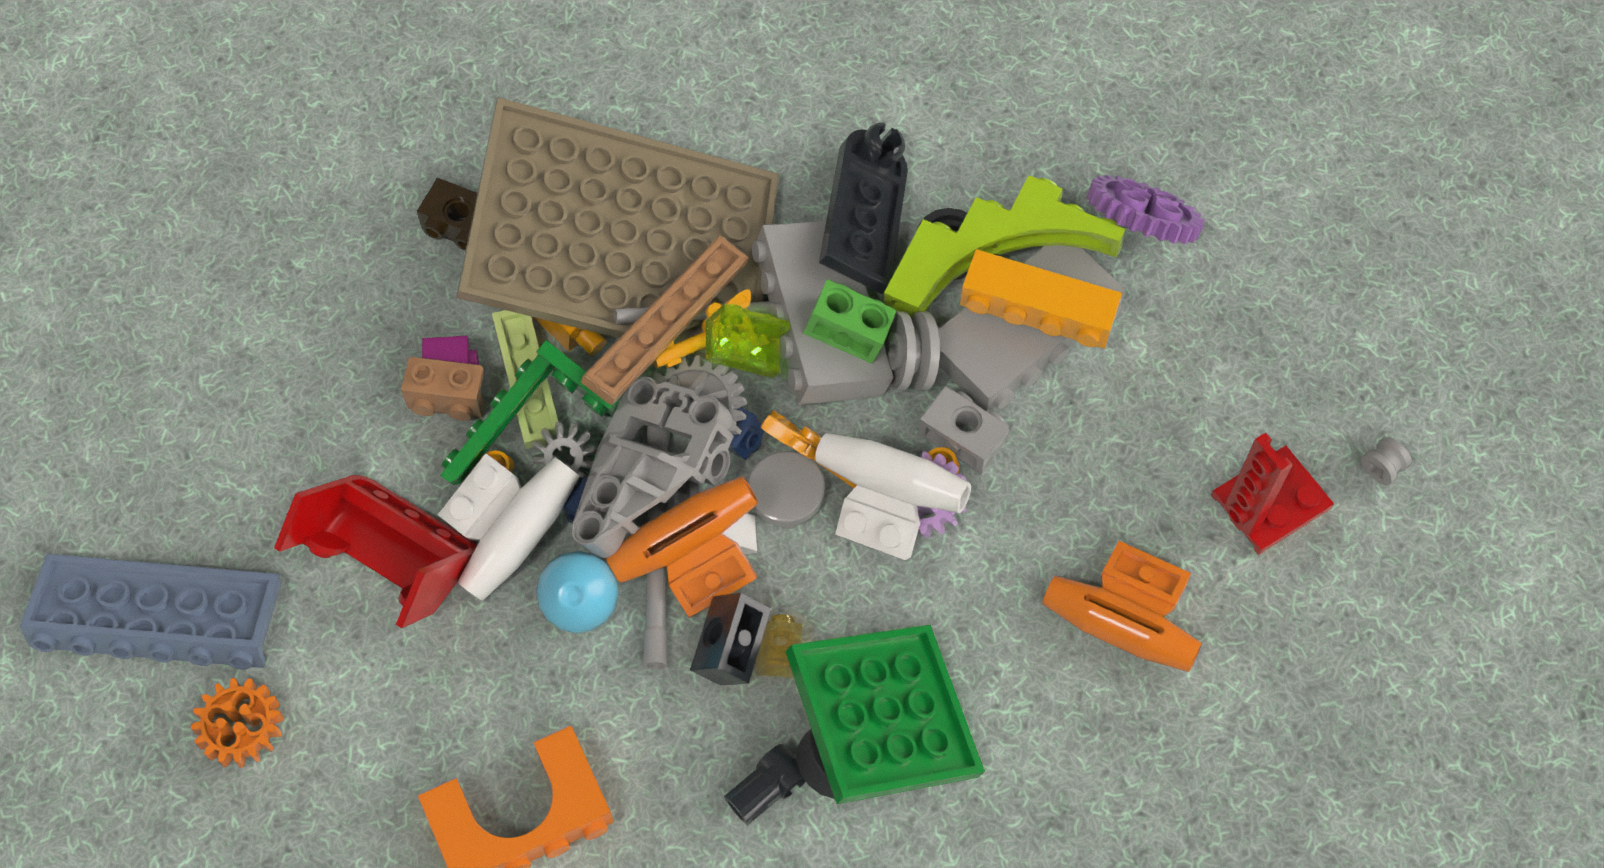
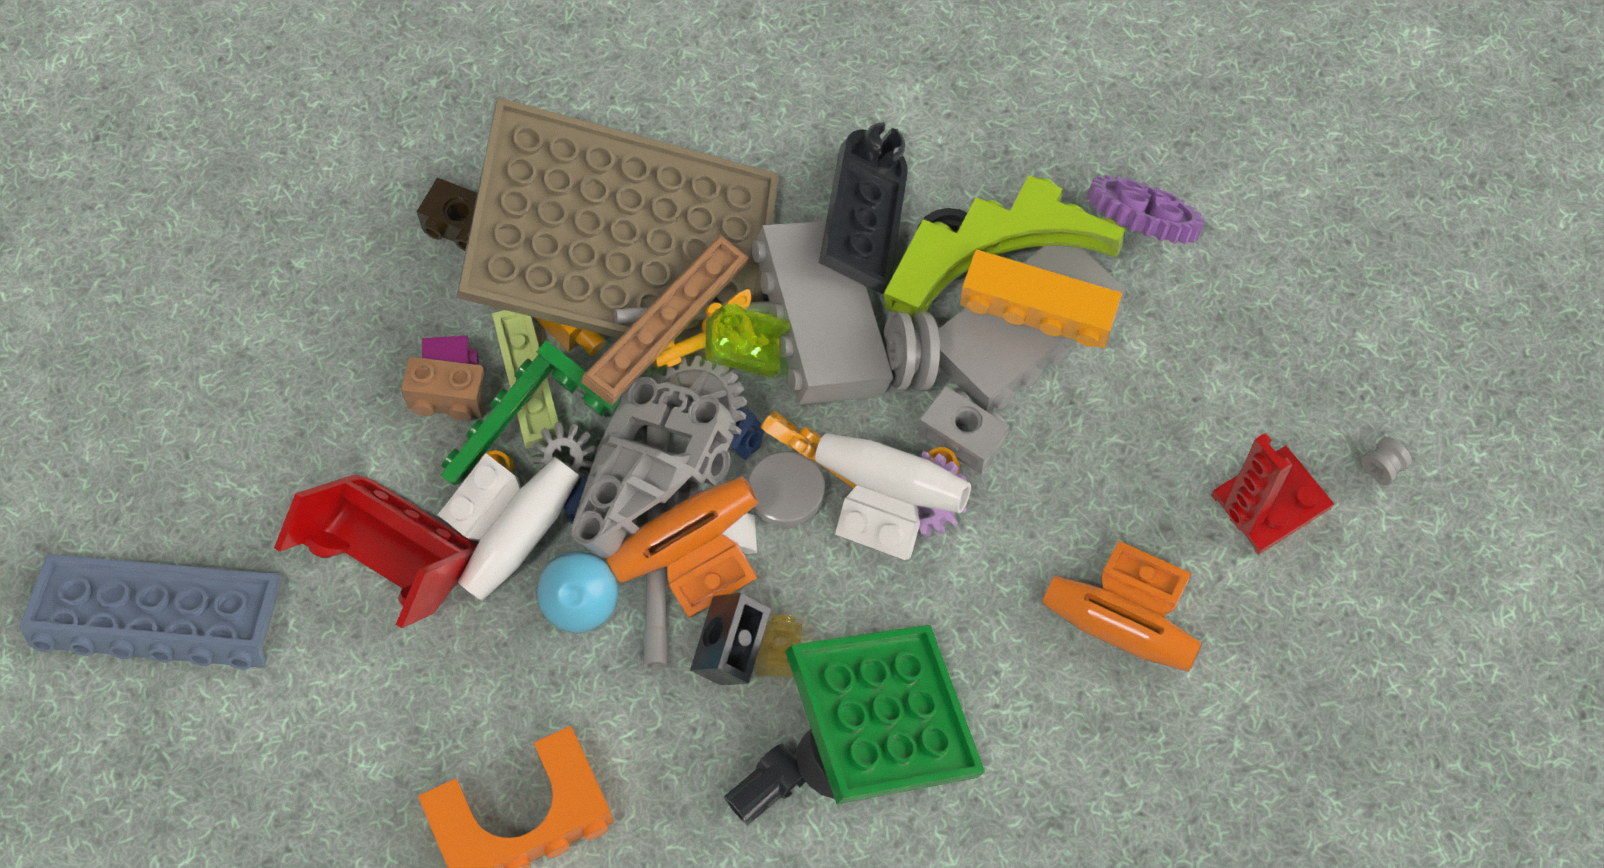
(226, 701): orange gear -> none
(847, 325): bright green brick -> none

